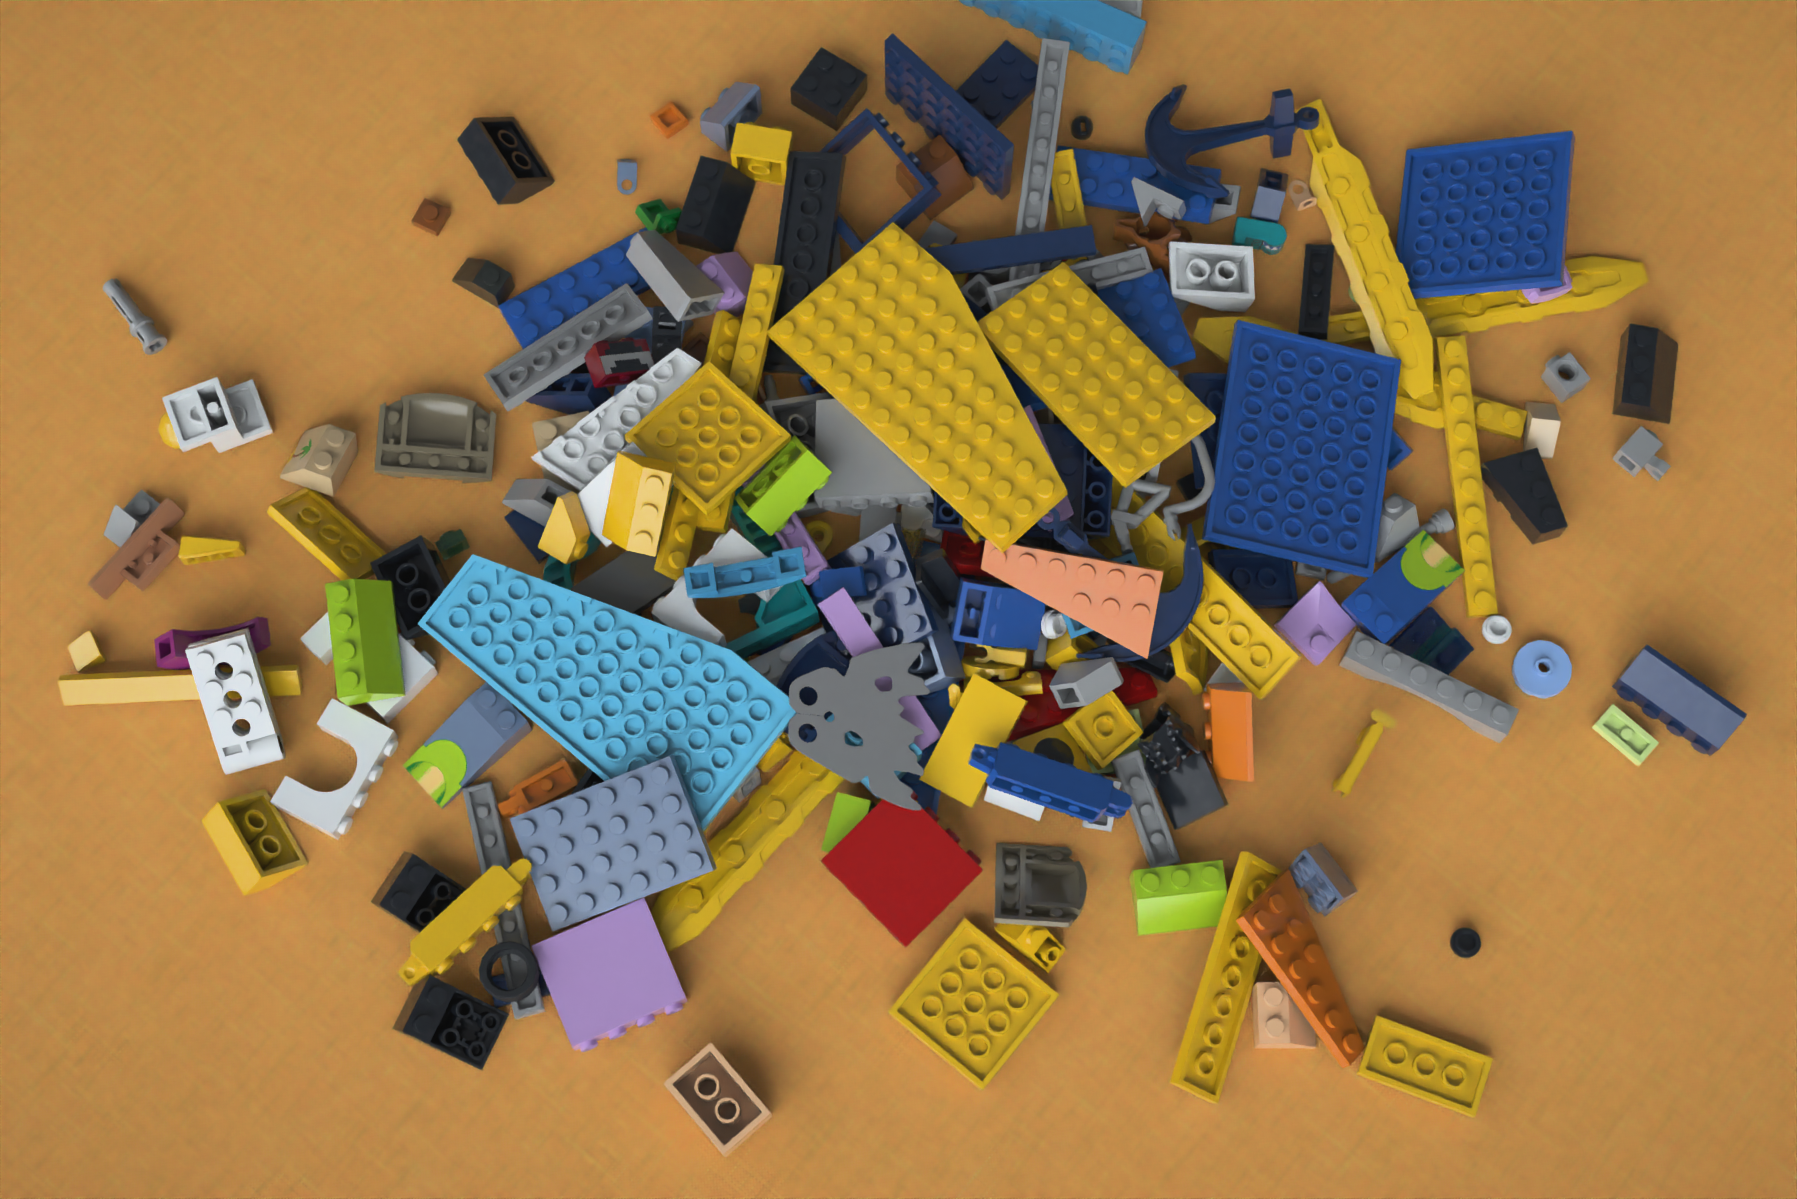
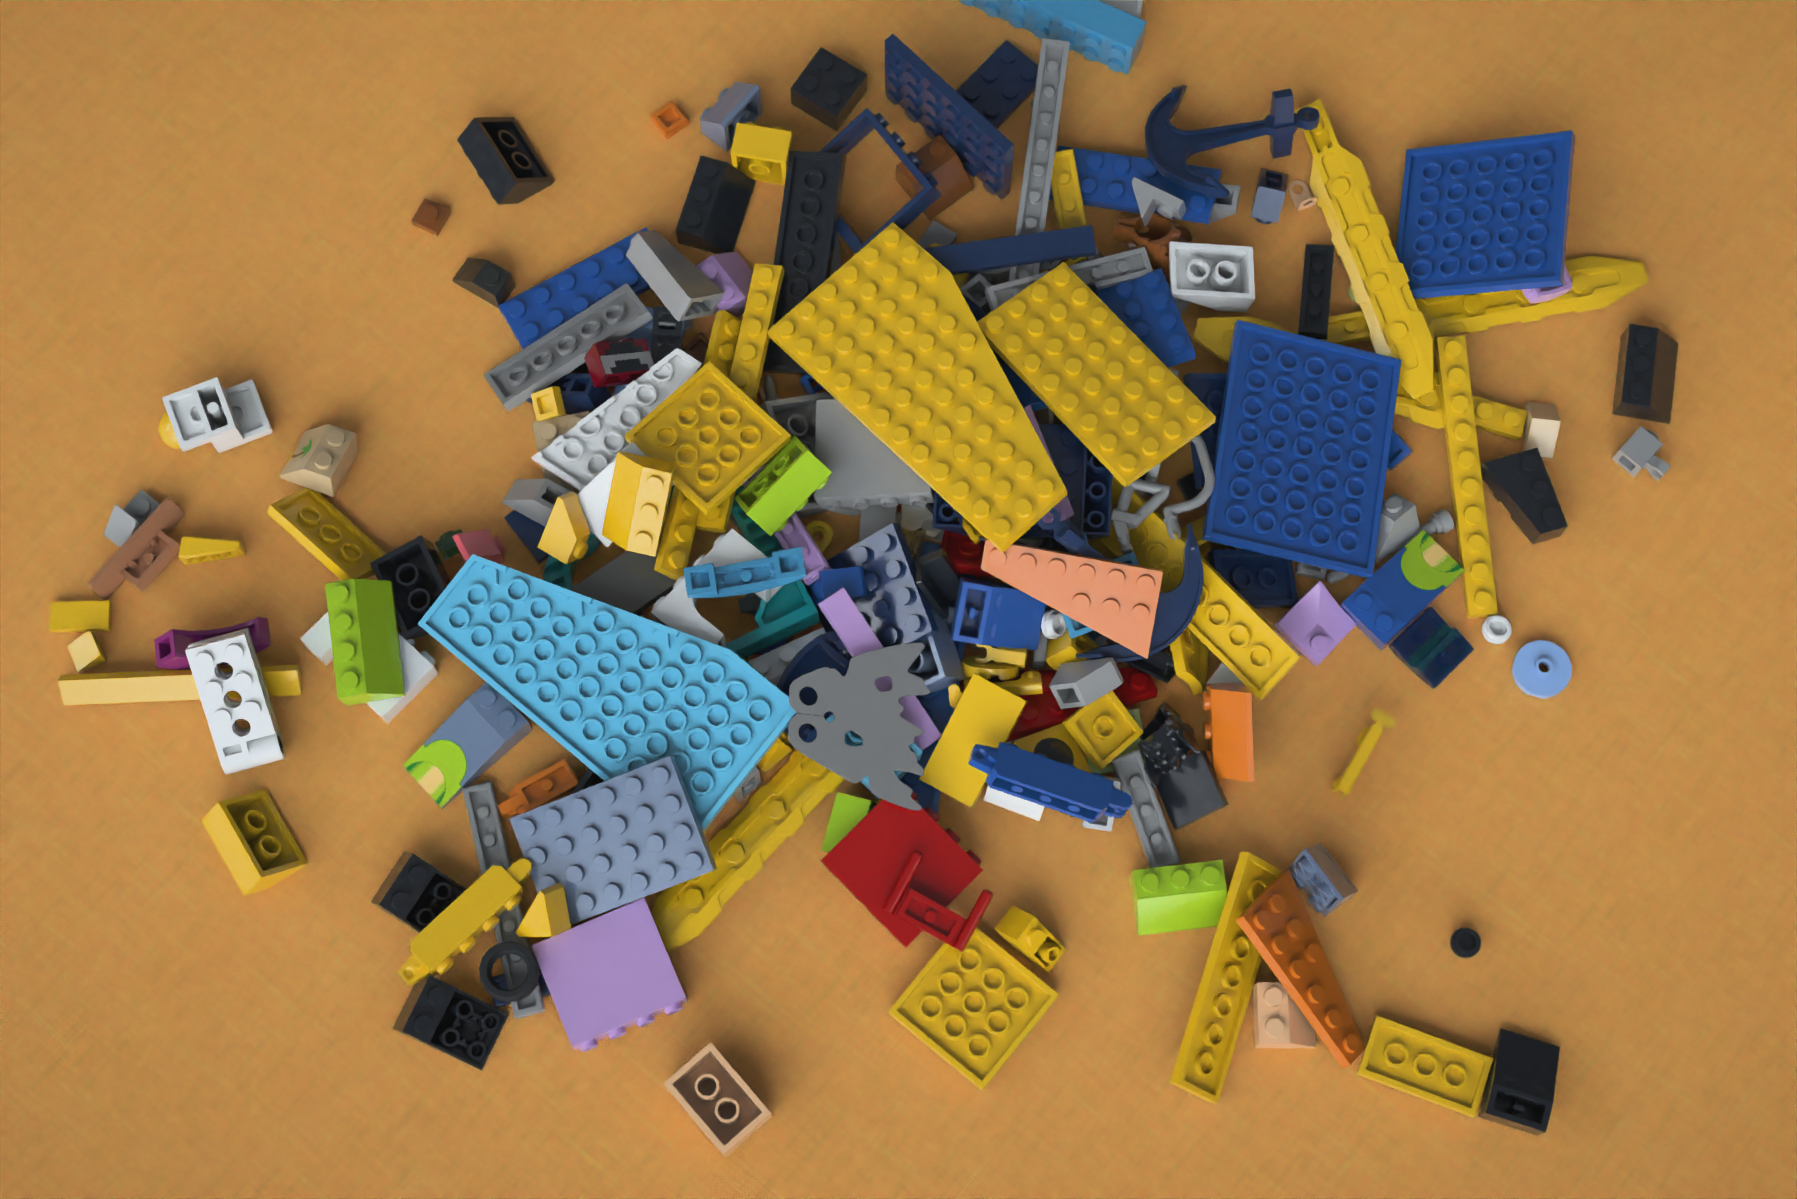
(80, 616): none -> yellow tile
(140, 325): light grey pin -> none
(333, 810): white arch -> none
(435, 438): dark tan slope -> none
(479, 544): none -> coral slope
(547, 914): none -> yellow slope
(548, 403): none -> yellow plate
(626, 170): sand blue piece -> none
(658, 217): green bracket -> none
(930, 915): none -> red plate
(1037, 885): dark tan slope -> none
(1076, 128): black hinge -> none
(1259, 235): teal leg -> none
(1471, 706): light grey arch -> none
(1520, 1083): none -> black slope
(1565, 388): light grey brick -> none
(1625, 735): yellowish green plate -> none
(1678, 700): slope -> none

